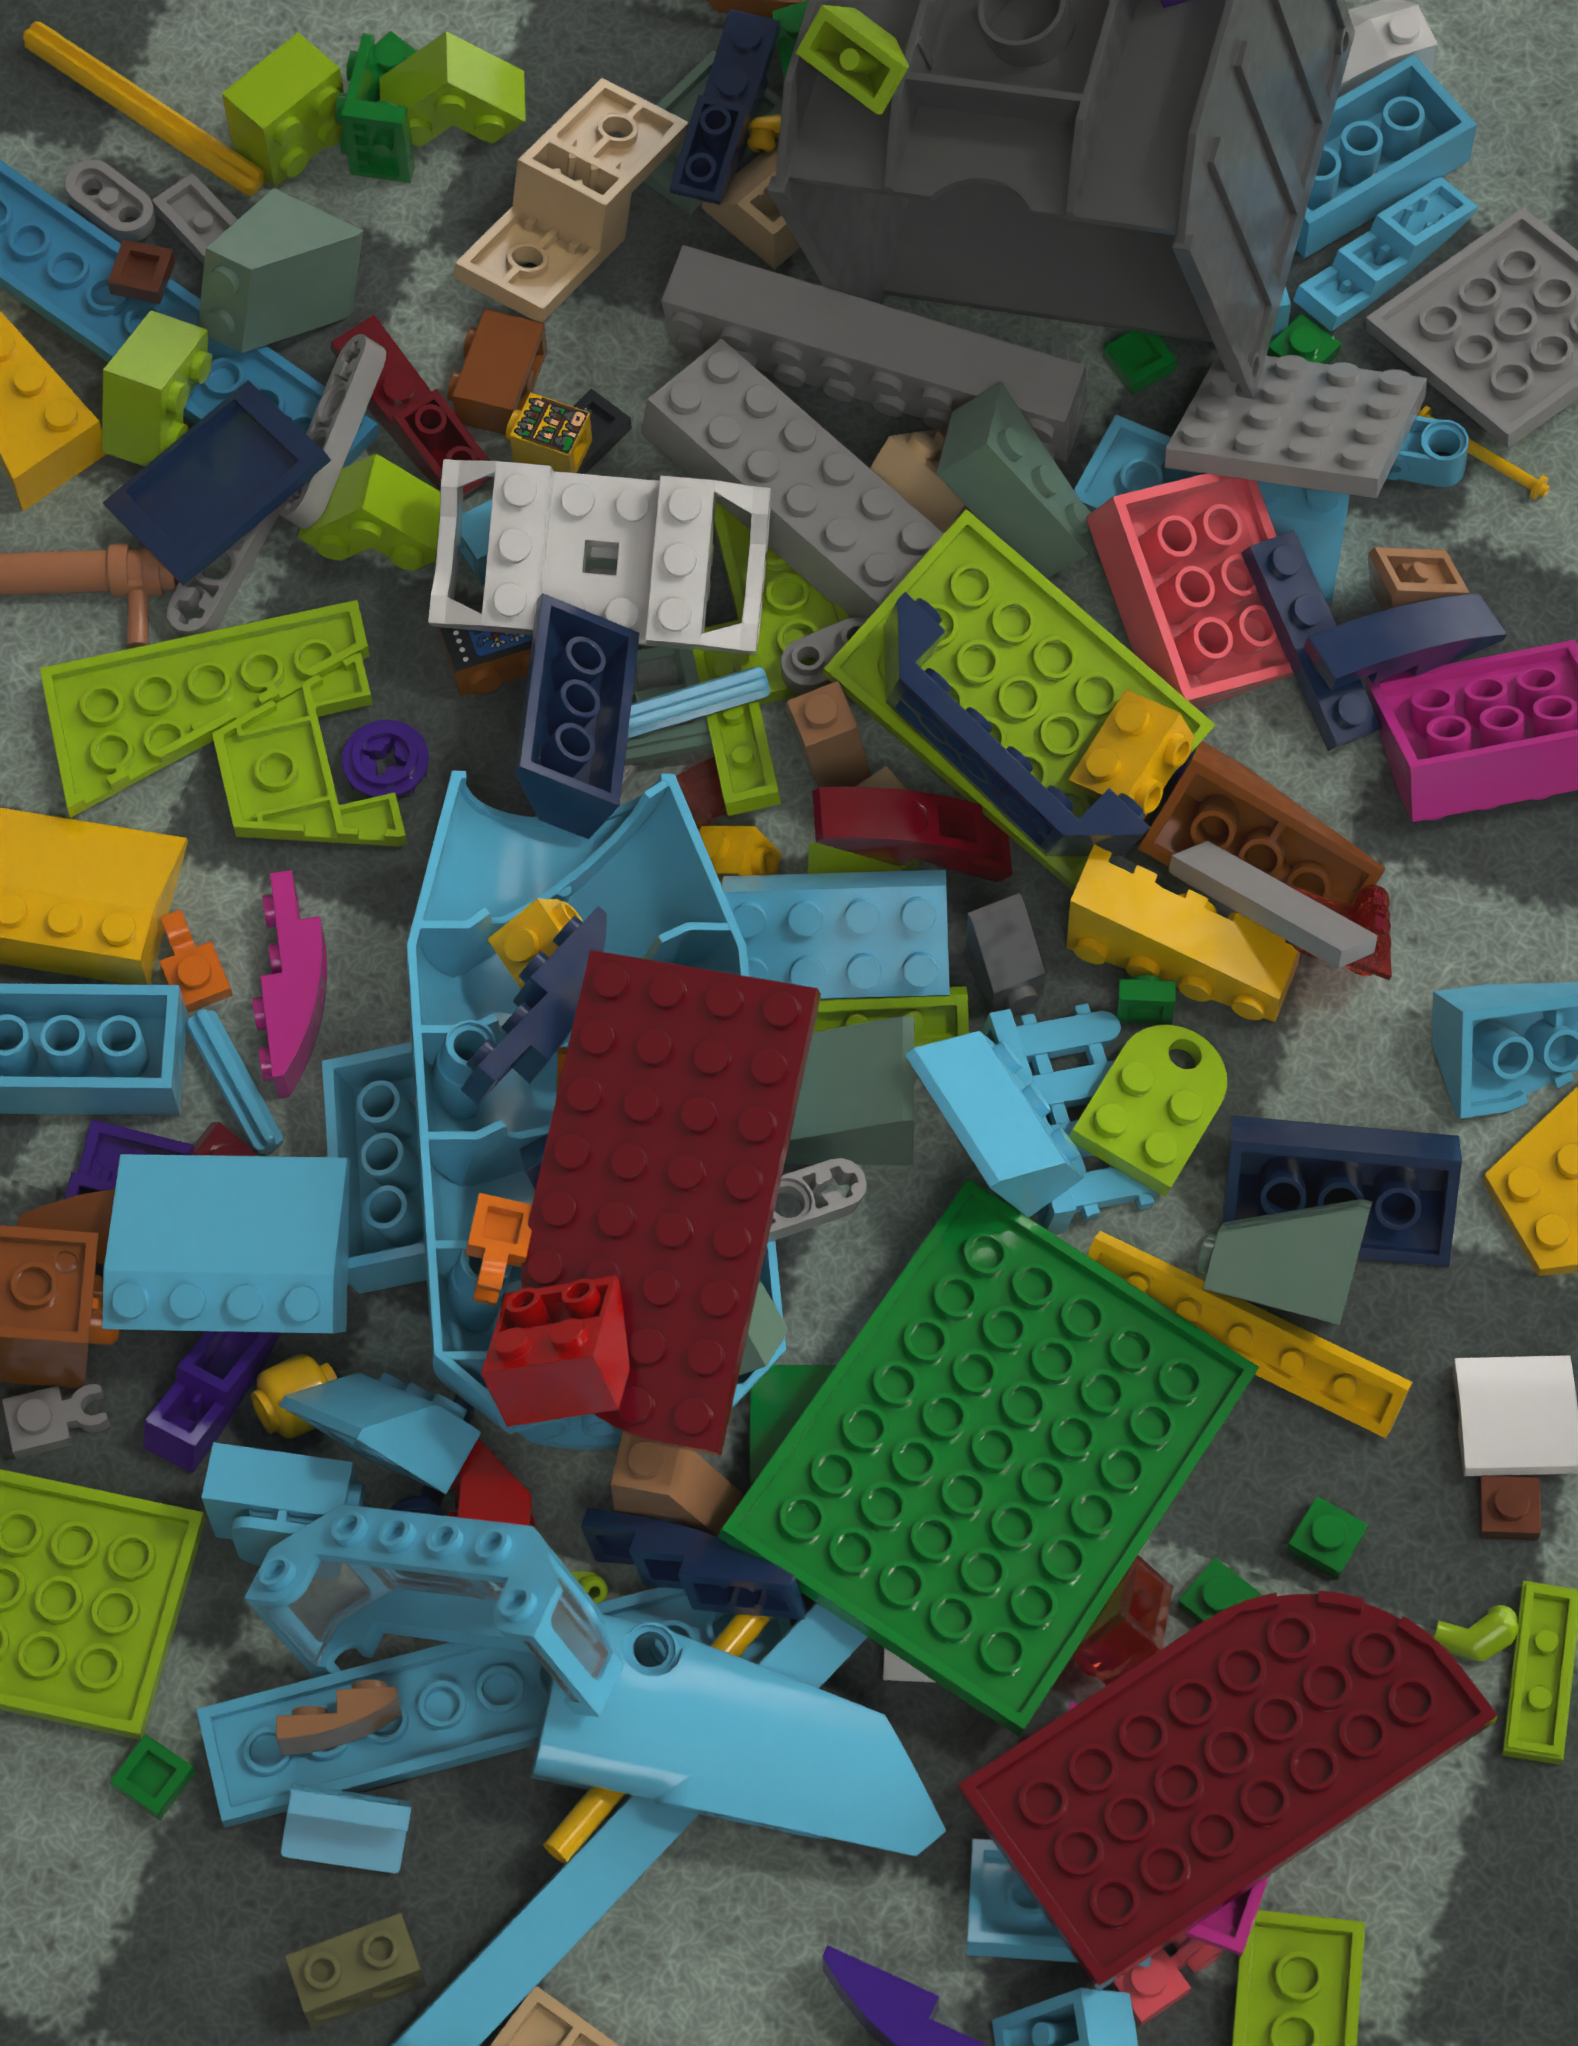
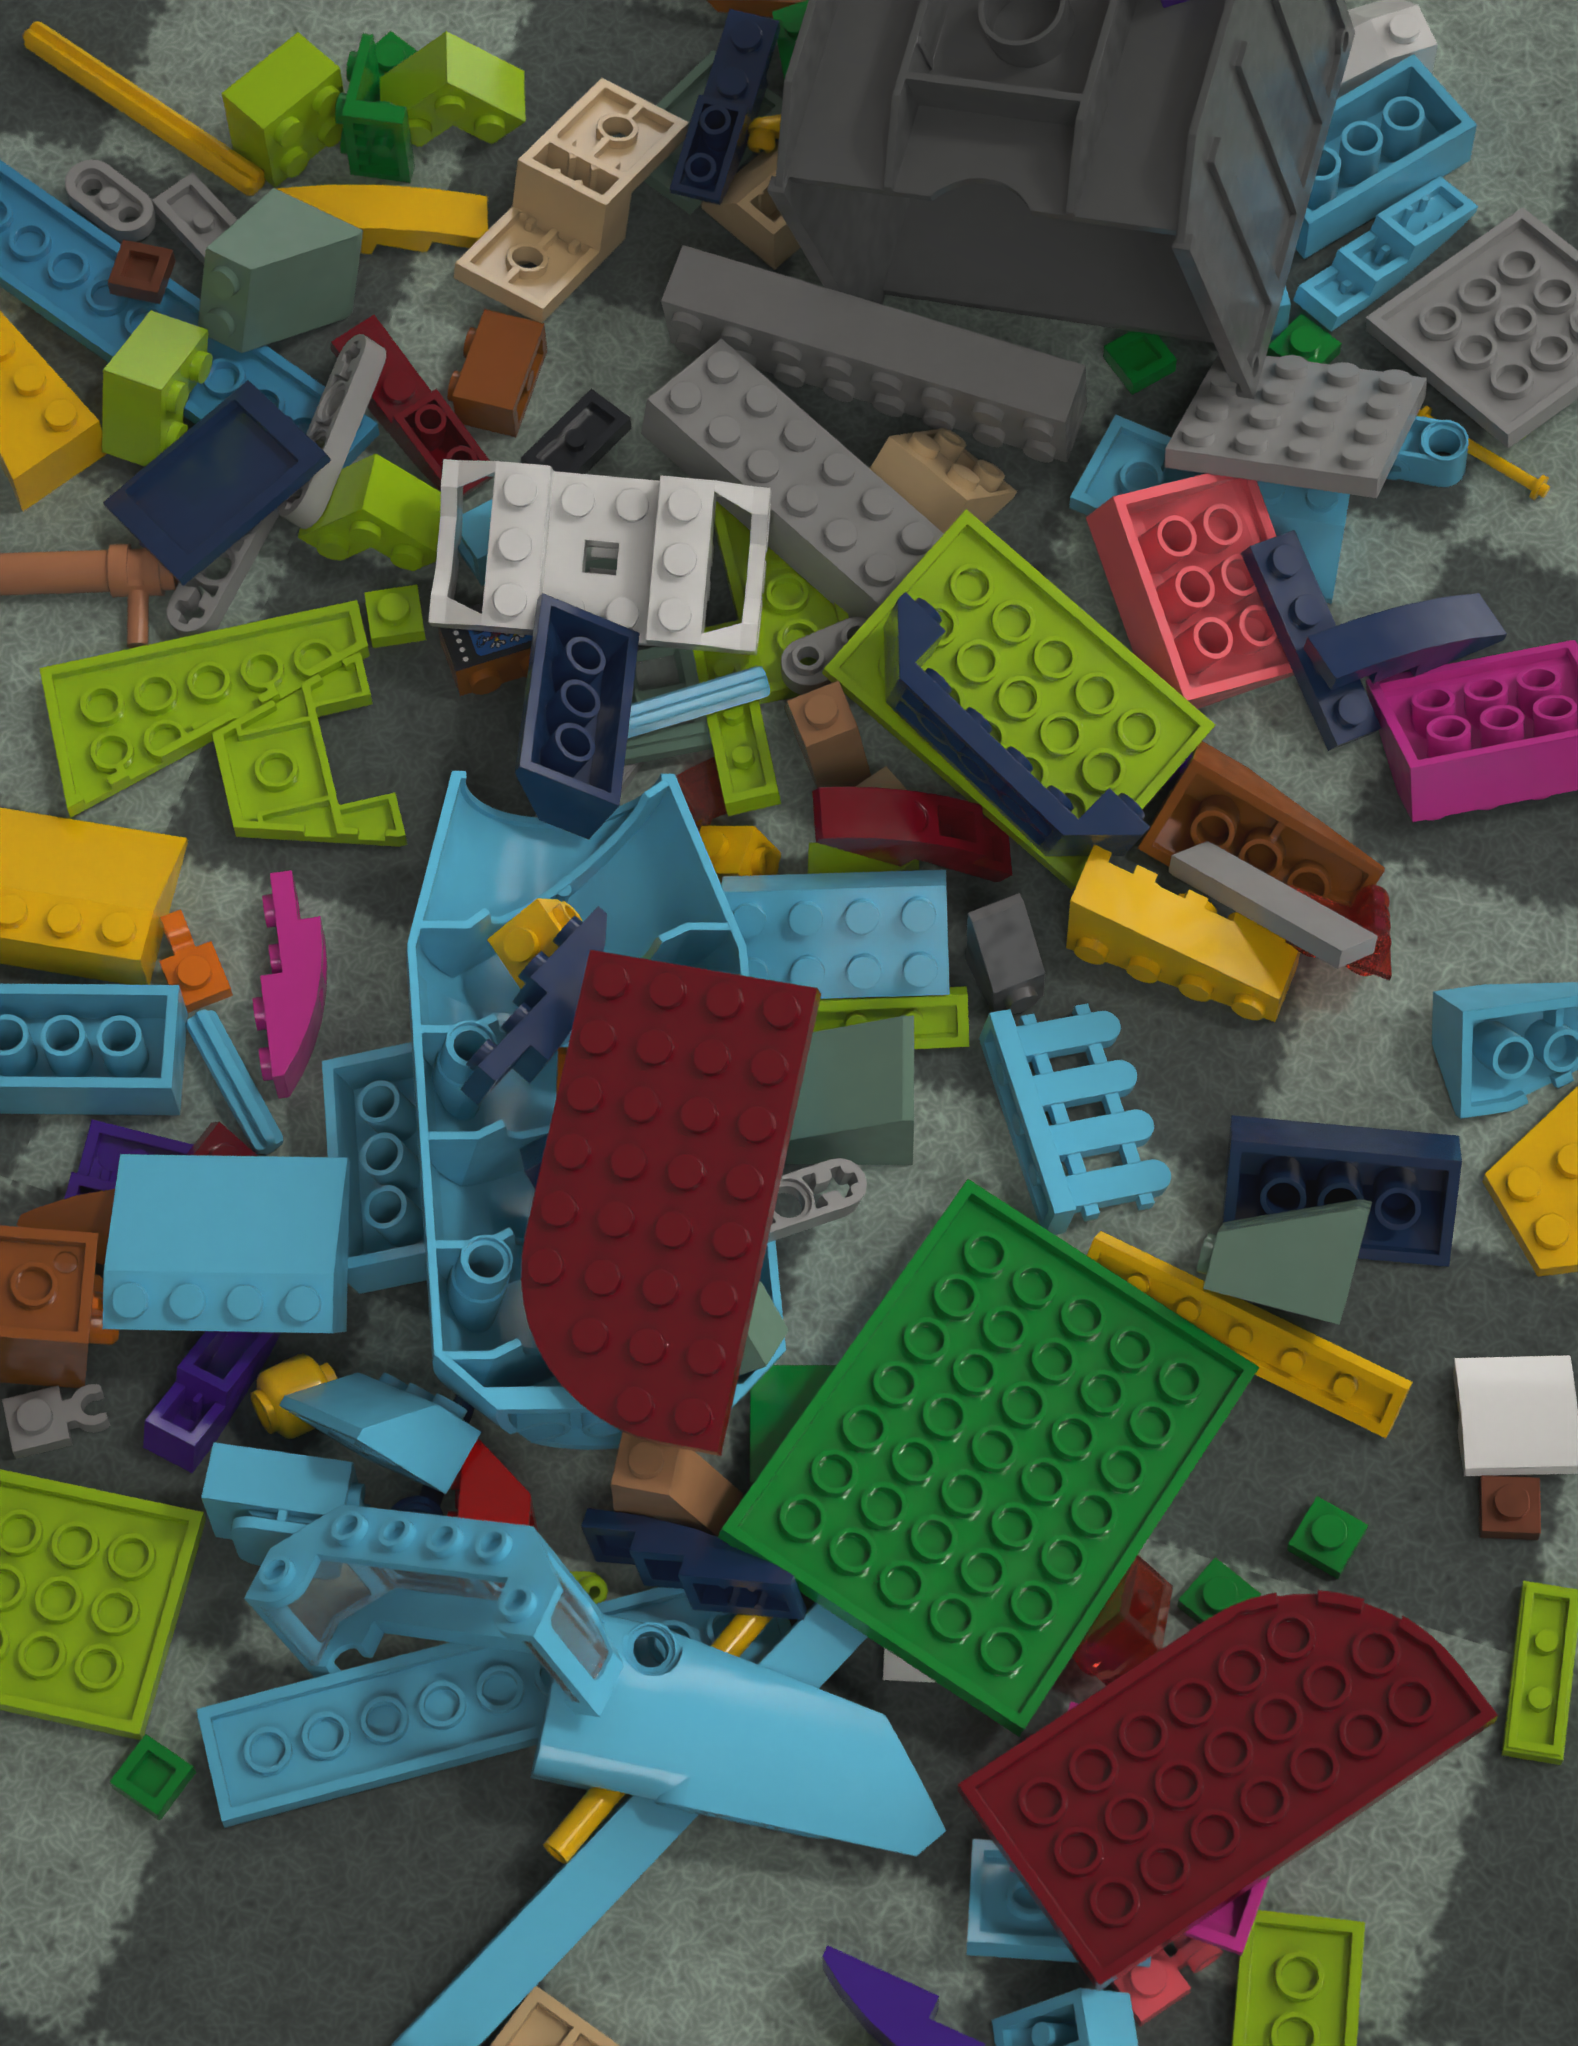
(345, 1828): medium azure panel -> none
(355, 1970): olive brick -> none
(359, 1713): medium nougat slope -> none
(377, 740): dark purple gear -> none
(394, 616): none -> lime plate
(401, 214): none -> yellow slope
(499, 1238): orange plate -> none
(549, 434): brick -> none
(558, 1352): red slope -> none
(855, 55): lime slope -> none
(998, 1119): medium azure slope -> none
(1013, 482): sand green wedge -> none
(1135, 752): yellow bracket -> none
(1146, 1000): green plate -> none
(1150, 1109): lime plate -> none
(1412, 576): medium nougat slope -> none
(1483, 1638): lime arm -> none

